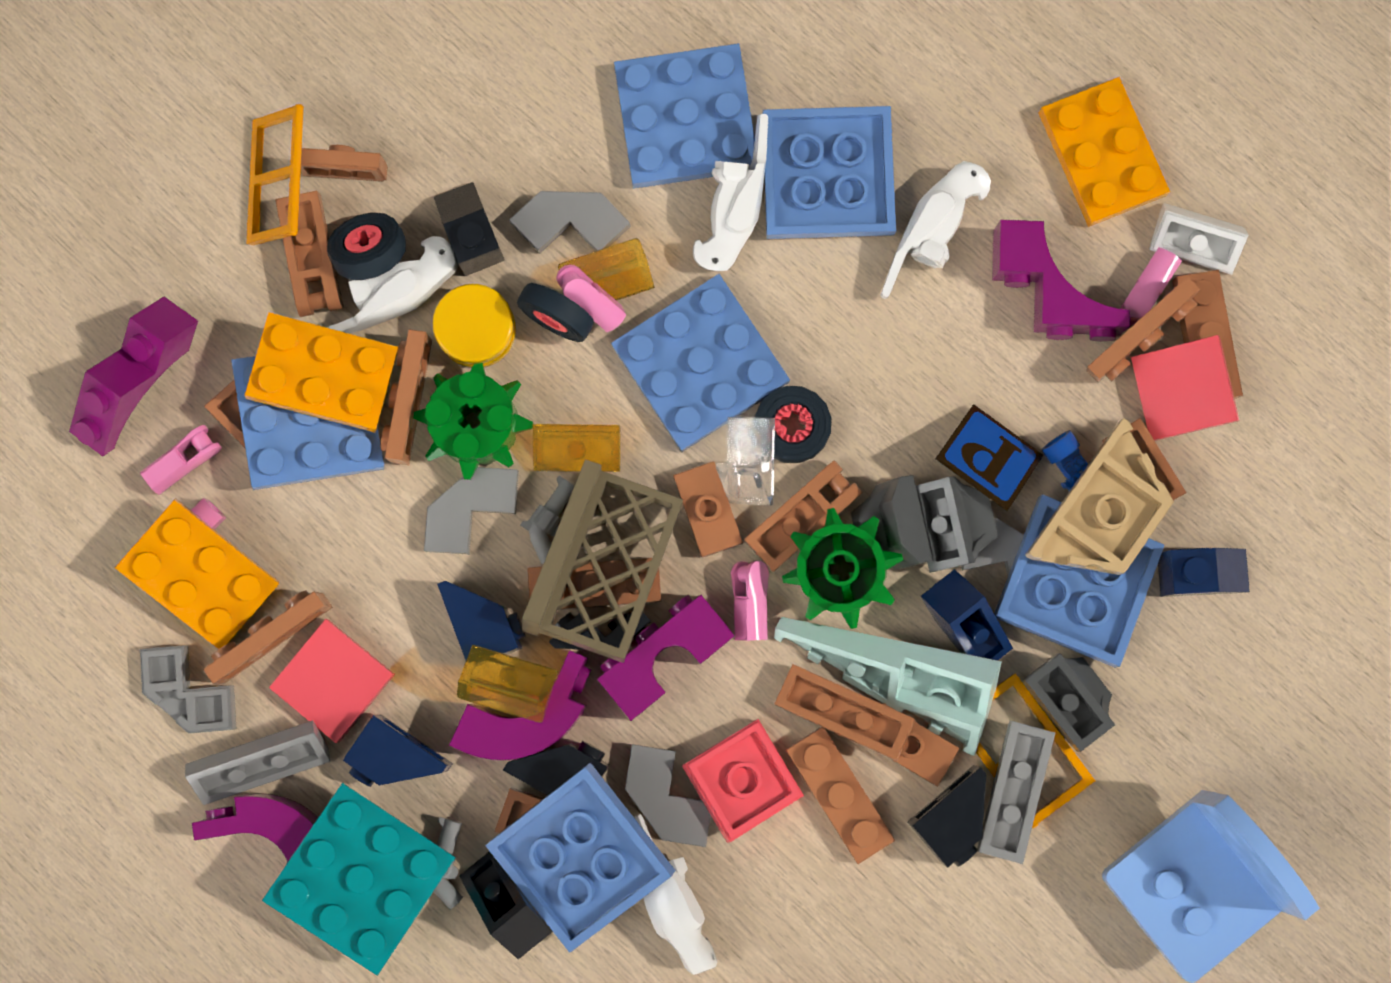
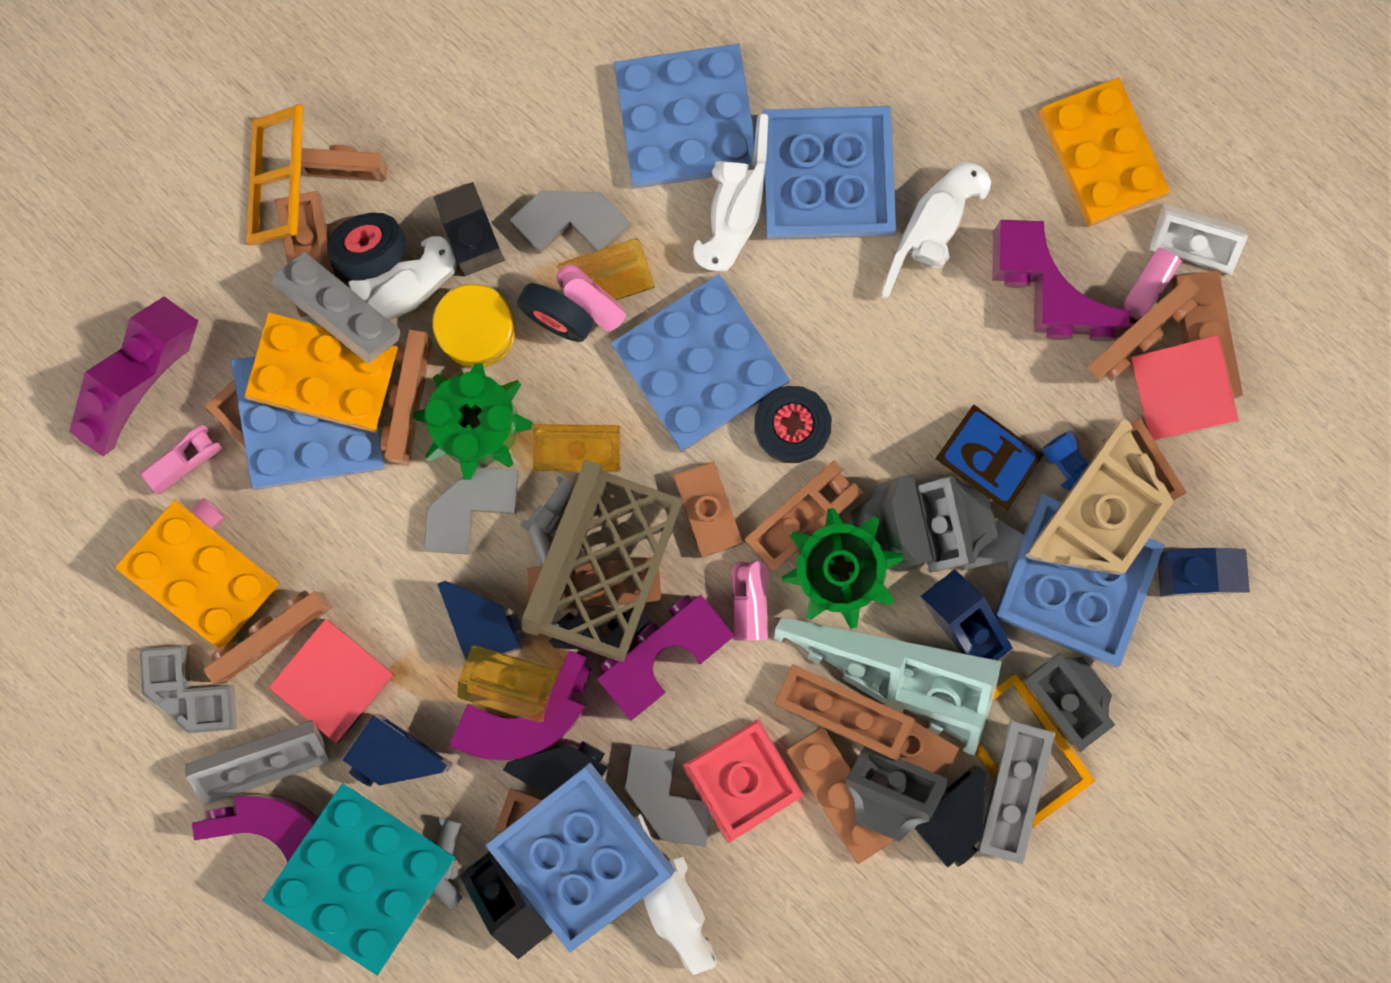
(336, 307): none -> light grey plate
(750, 461): clear slope -> none
(893, 794): none -> dark grey slope
(1206, 883): light blue piece -> none

